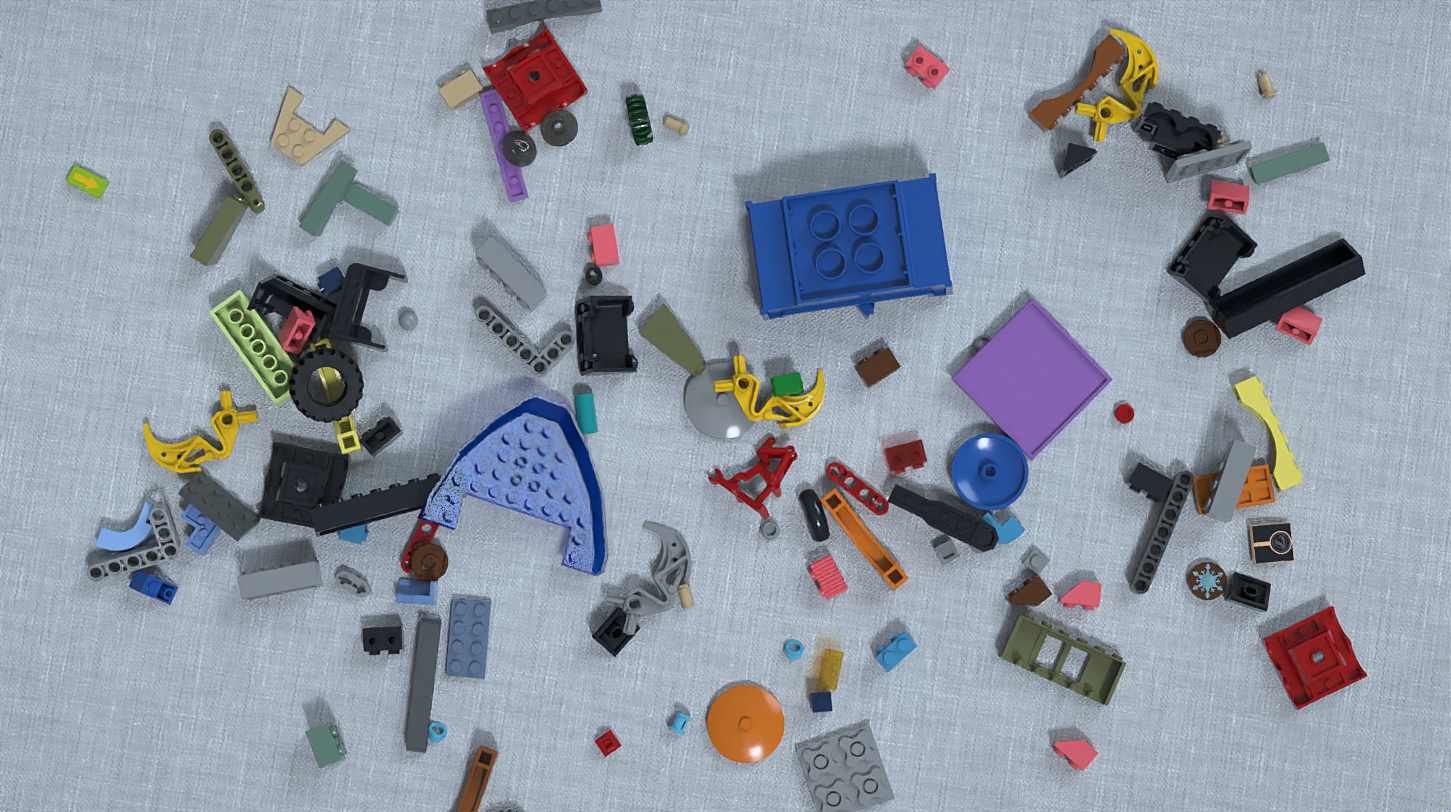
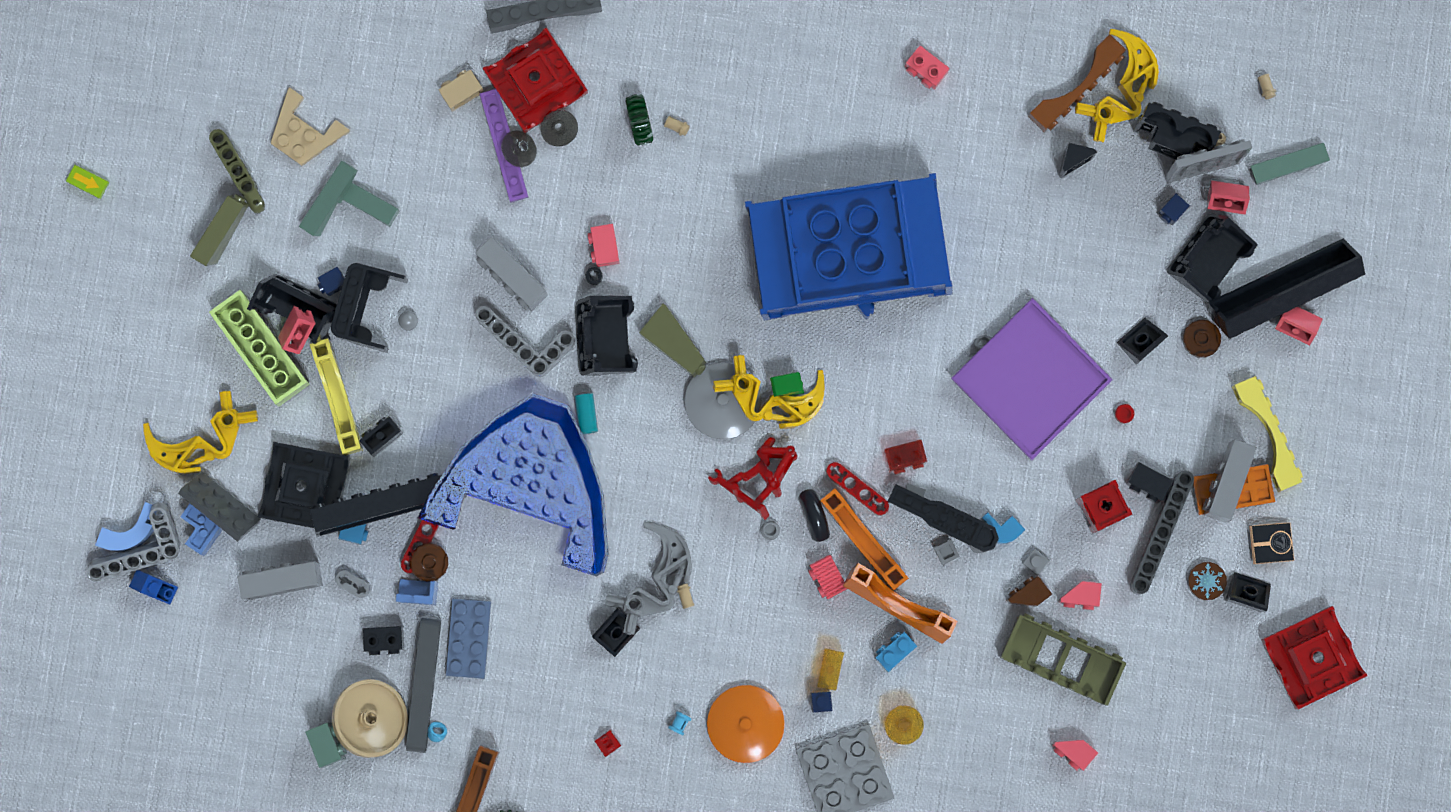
(326, 411): black tyre -> none
(369, 718): none -> tan dish
(791, 654): medium azure piece -> none
(877, 367): reddish brown brick -> none
(894, 718): none -> clear yellow brick
(928, 621): none -> orange arch
(989, 471): blue dish -> none
(1098, 517): none -> red container
(1141, 340): none -> black slope
(1173, 209): none -> dark blue brick

